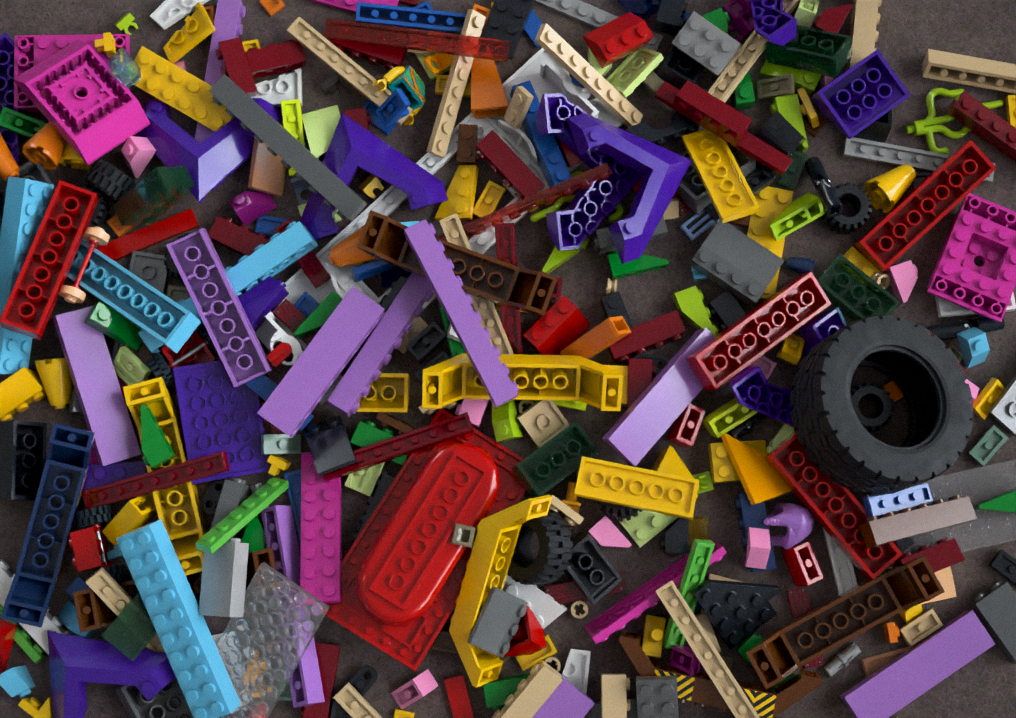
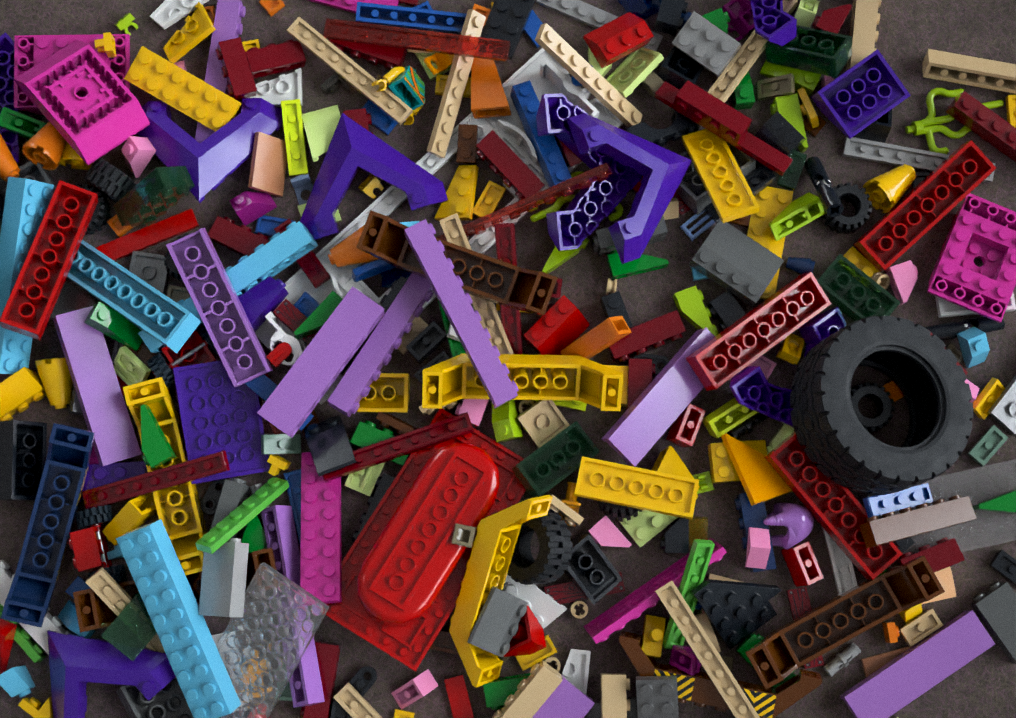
(96, 236): light nougat axle -> none
(124, 68): clear light blue slope -> none
(291, 151): dark grey brick -> none
(393, 108): blue slope -> none
(518, 107): tan plate -> none

